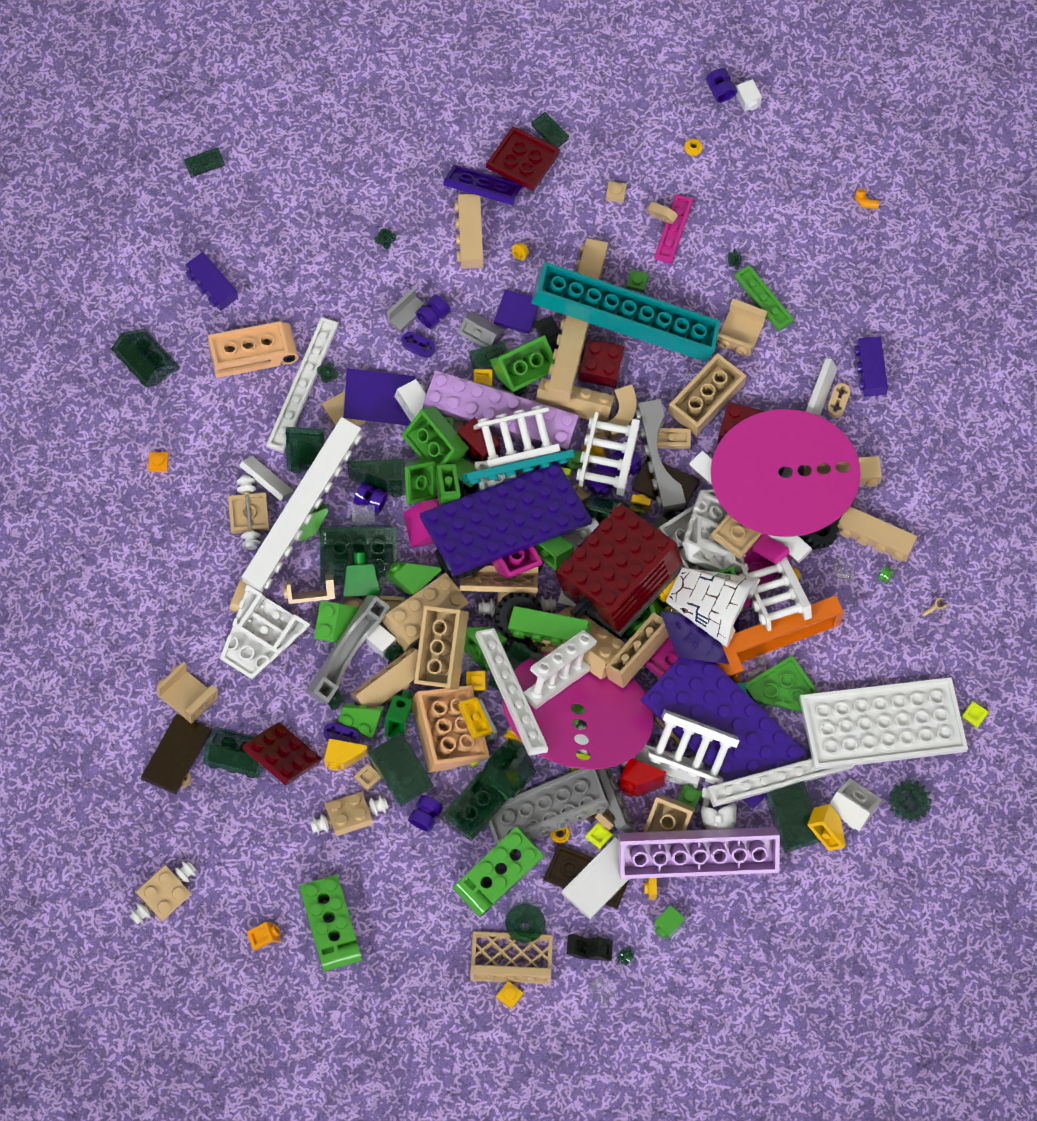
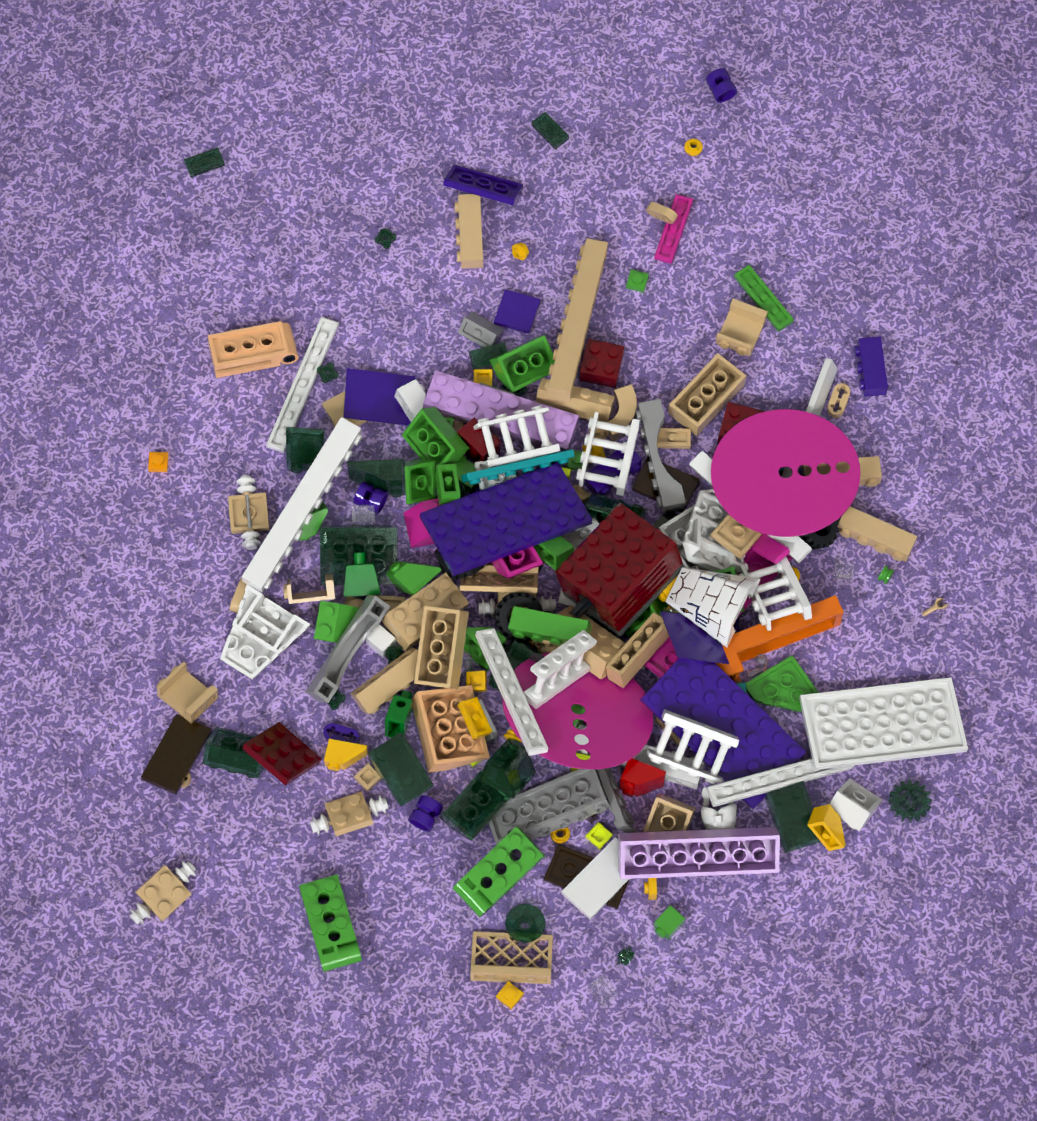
(144, 357): clear green slope -> none
(211, 281): dark purple brick -> none
(264, 935): light orange bracket -> none
(266, 478): white tile -> none
(361, 718): bright green wing -> none
(403, 312): light grey panel -> none
(417, 348): dark purple beam -> none
(433, 311): dark purple wheel -> none
(523, 158): dark red plate -> none
(548, 328): pearl dark grey slope -> none
(591, 948): pearl dark grey slope -> none
(606, 819): tan plate -> none
(616, 192): tan plate -> none
(625, 312): teal brick -> none
(642, 500): yellow plate -> none
(690, 796): bright green plate -> none
(734, 259): clear green plate -> none
(748, 95): white brick -> none
(864, 202): light orange arm -> none
(975, 714): neon yellow tile -> none

